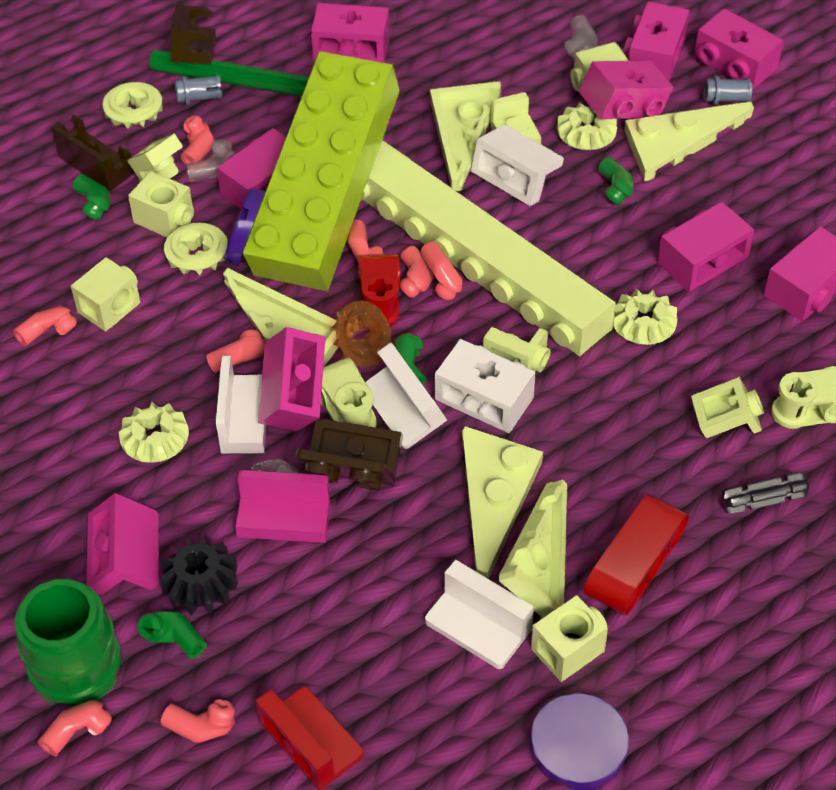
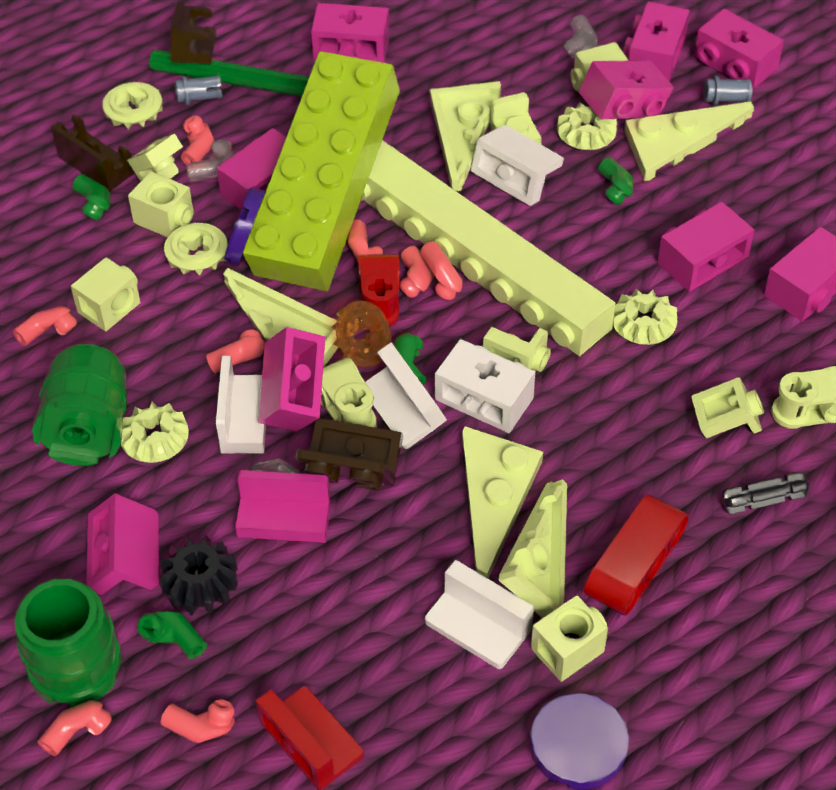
(82, 405): none -> green piece

